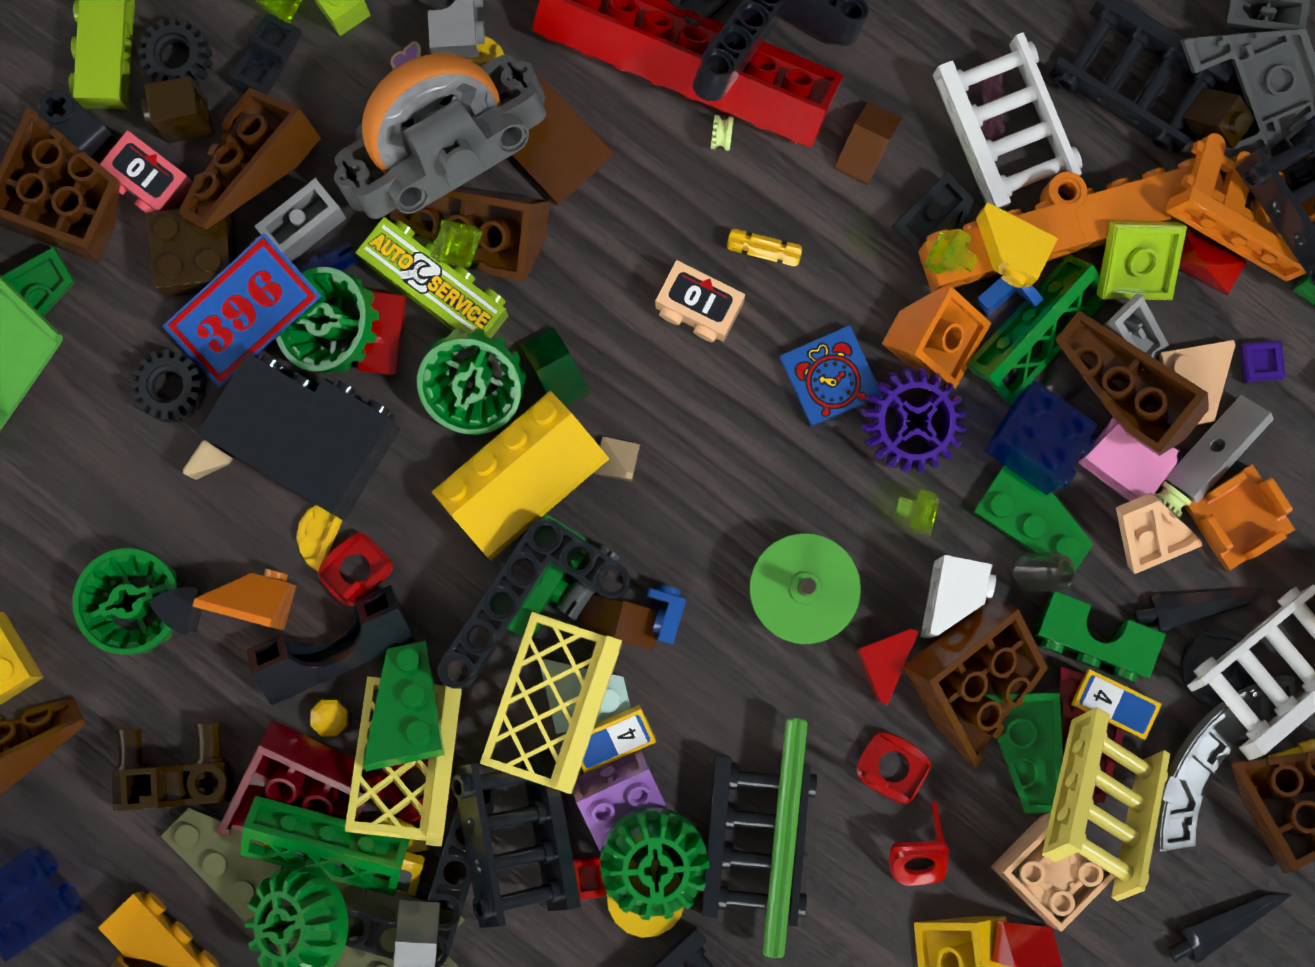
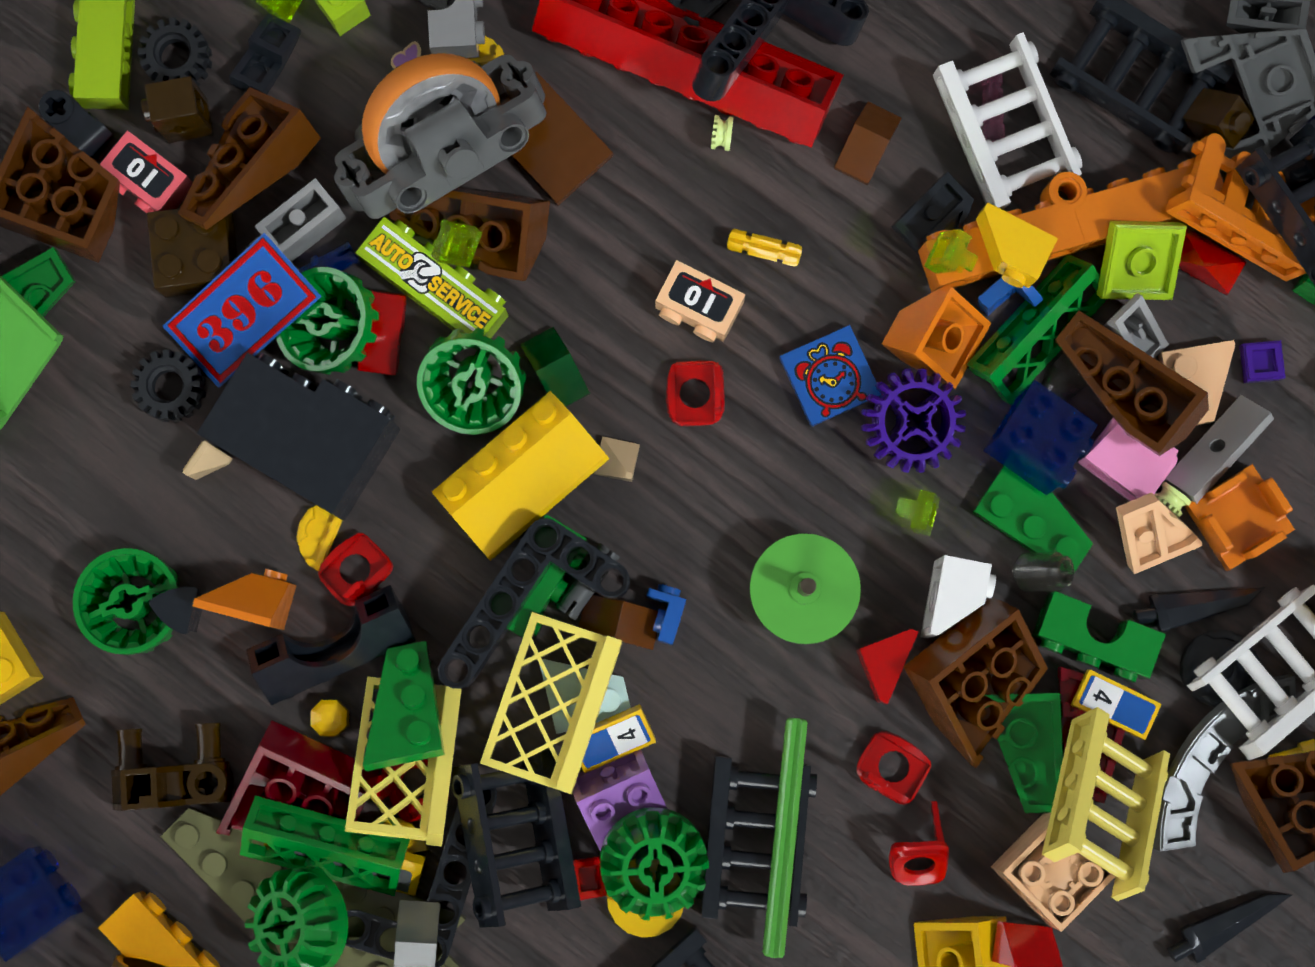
(706, 371): none -> red piece

